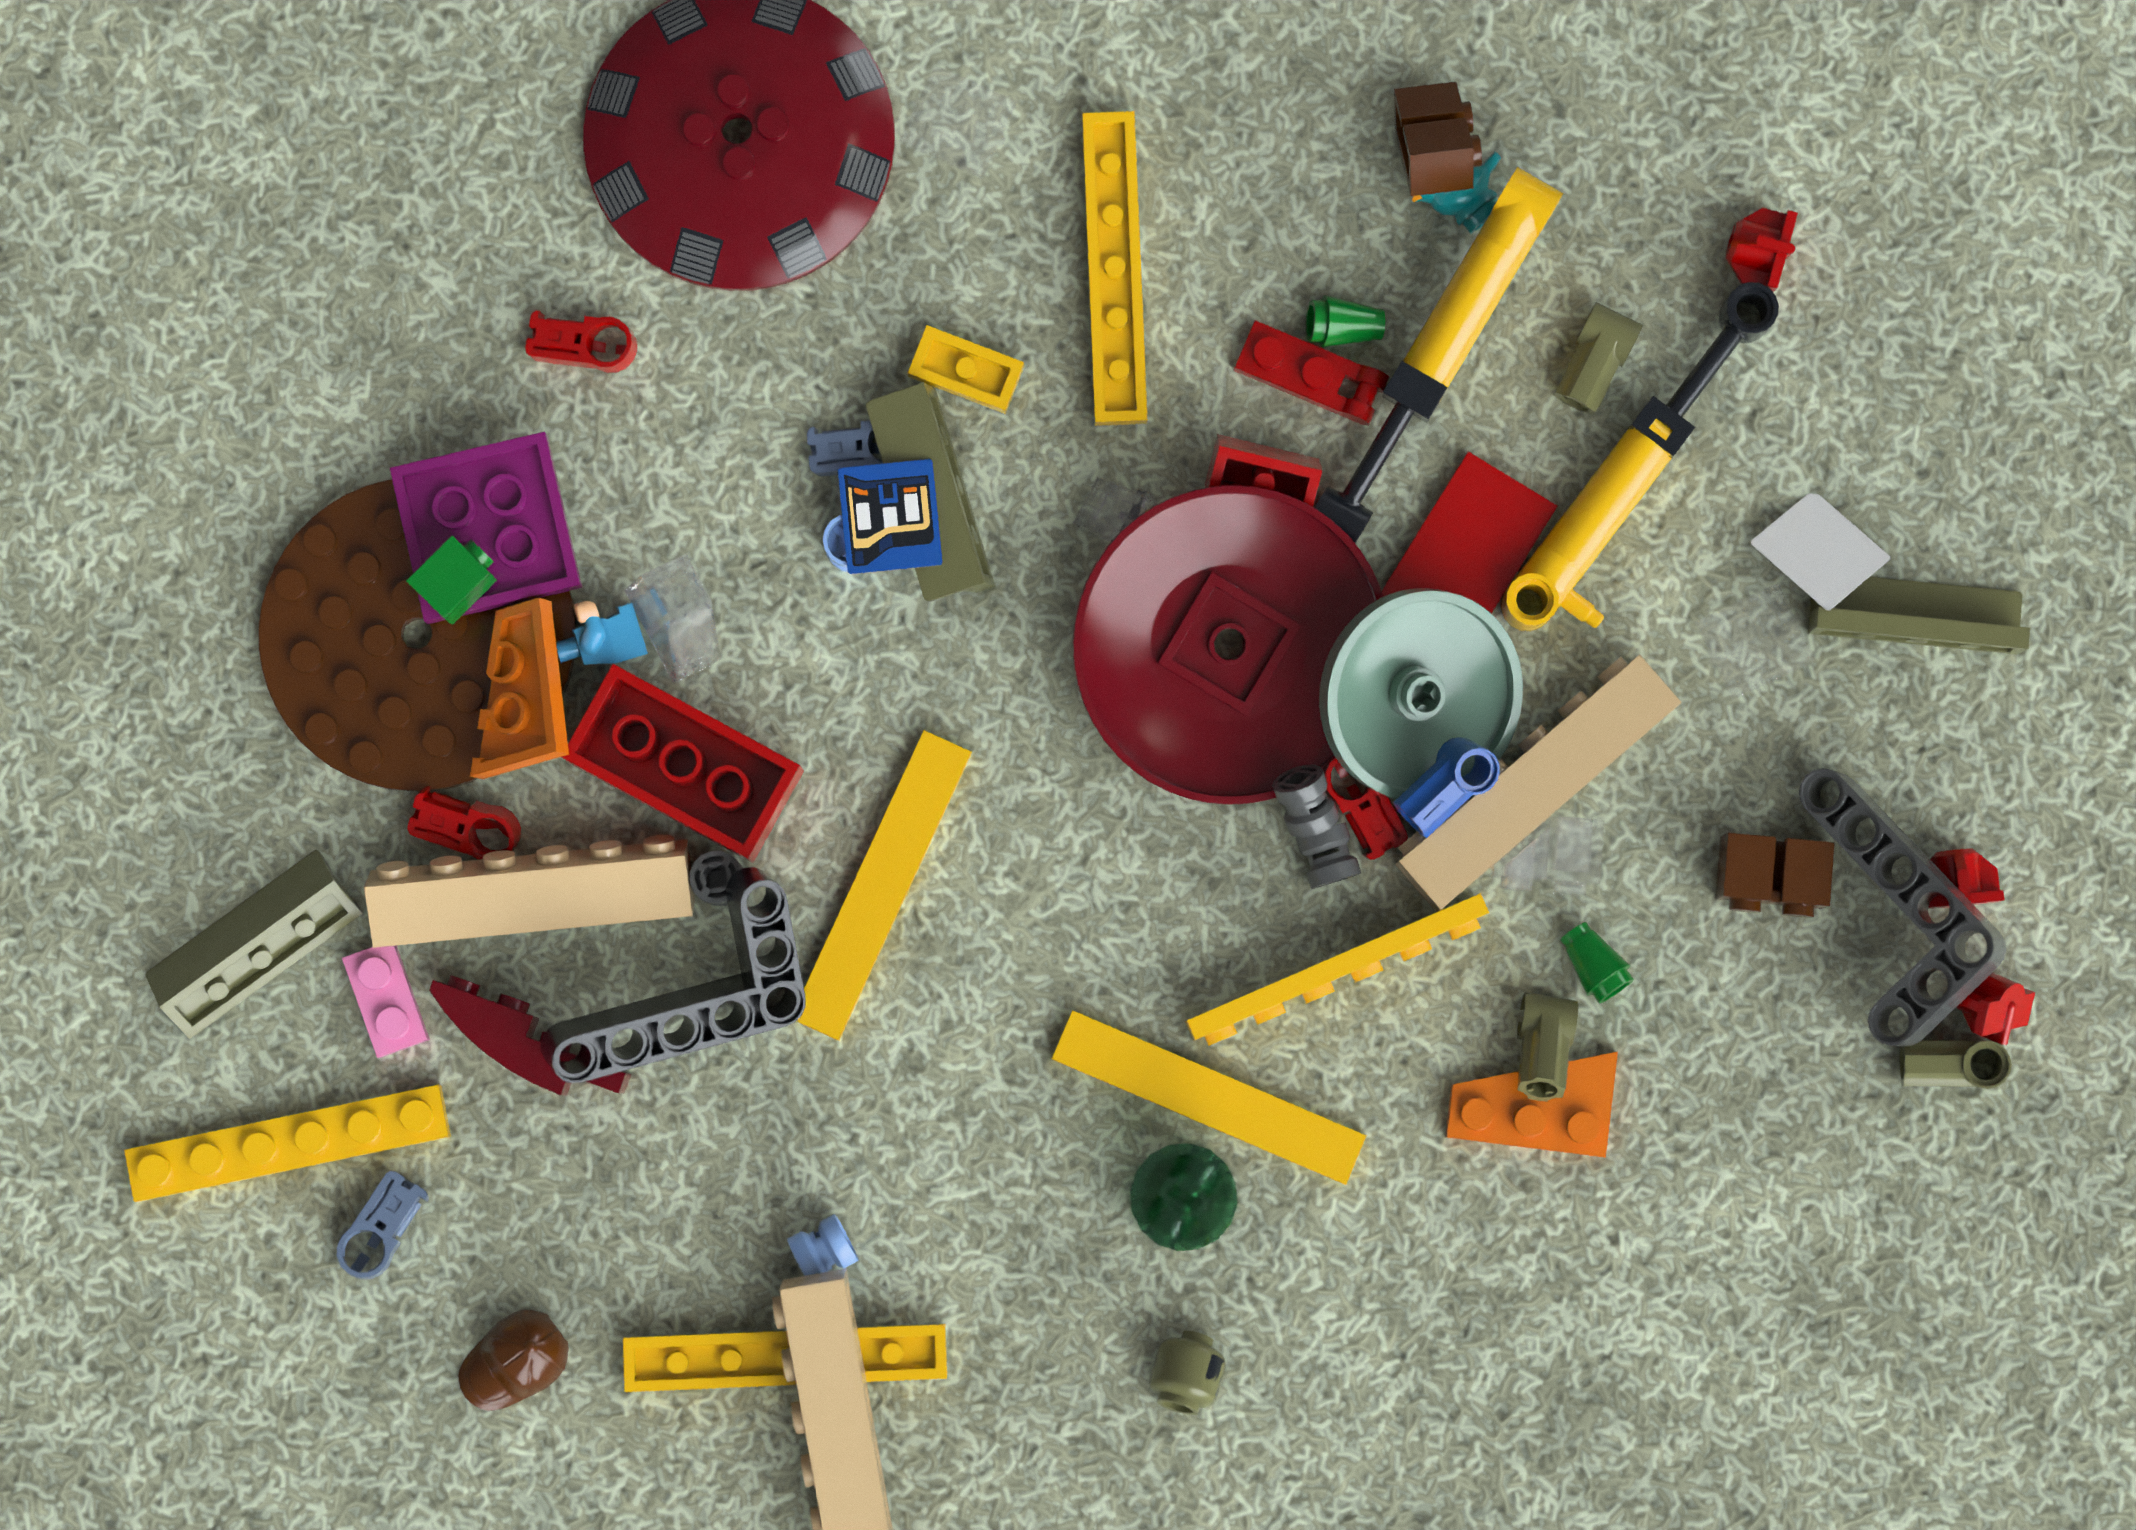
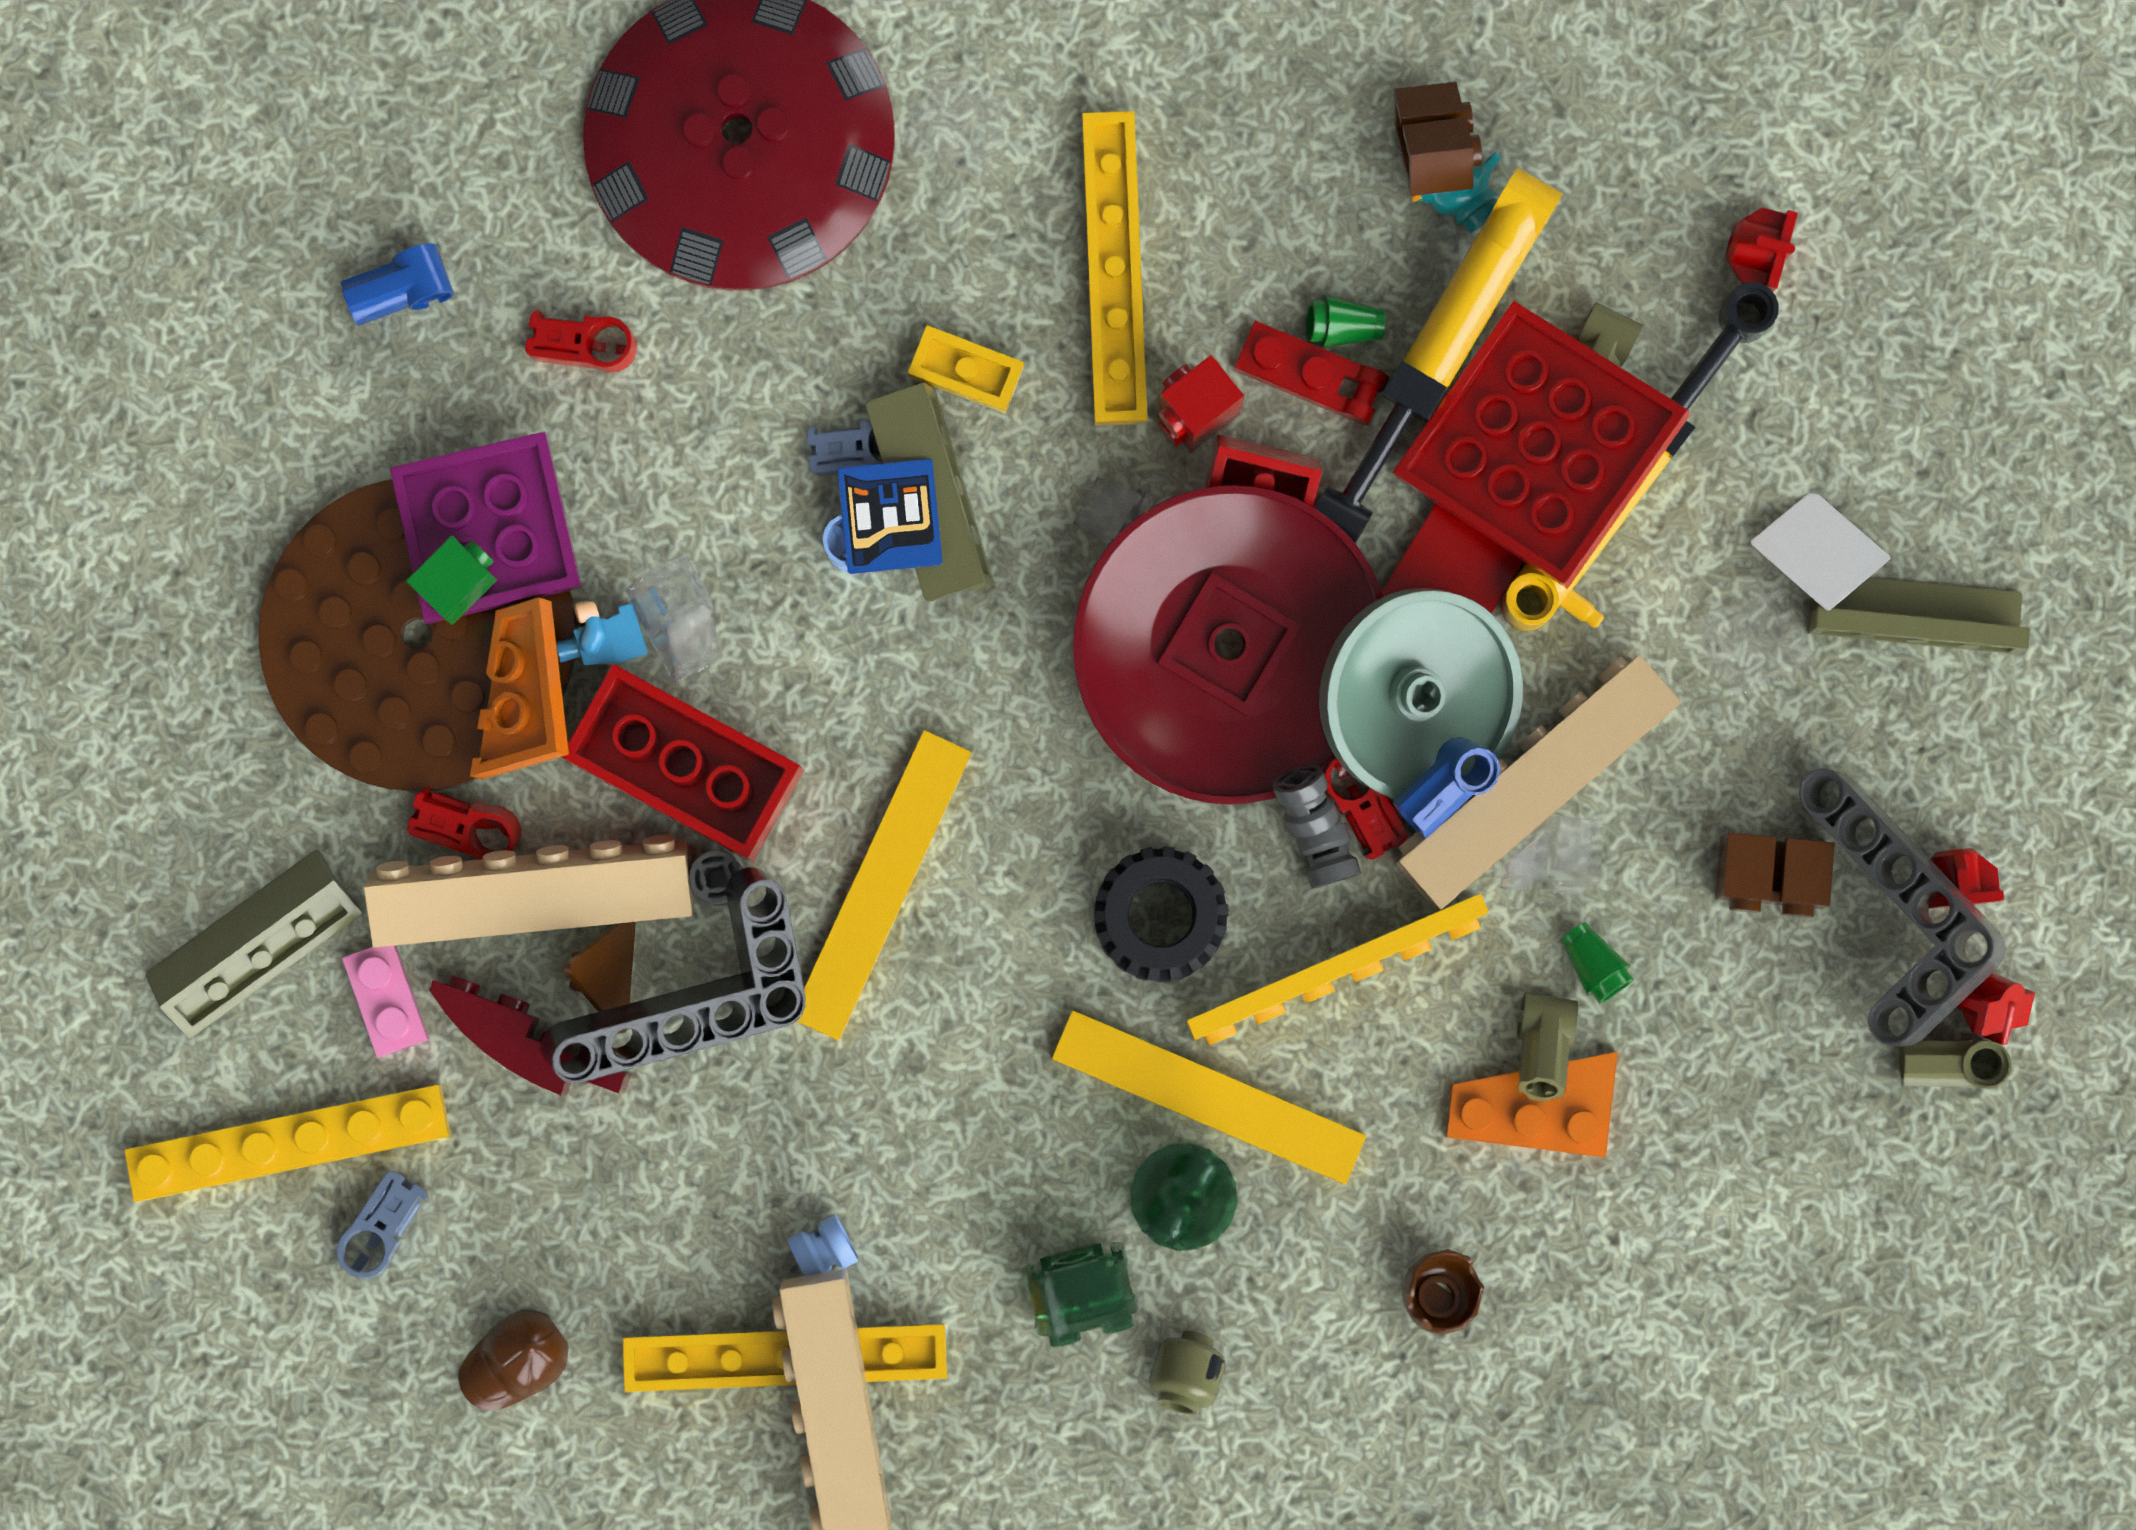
(407, 282): none -> blue piece
(605, 968): none -> reddish brown piece
(1081, 1293): none -> clear green brick
(1171, 868): none -> black tyre
(1198, 403): none -> red brick
(1432, 1305): none -> reddish brown hair
(1541, 444): none -> red plate

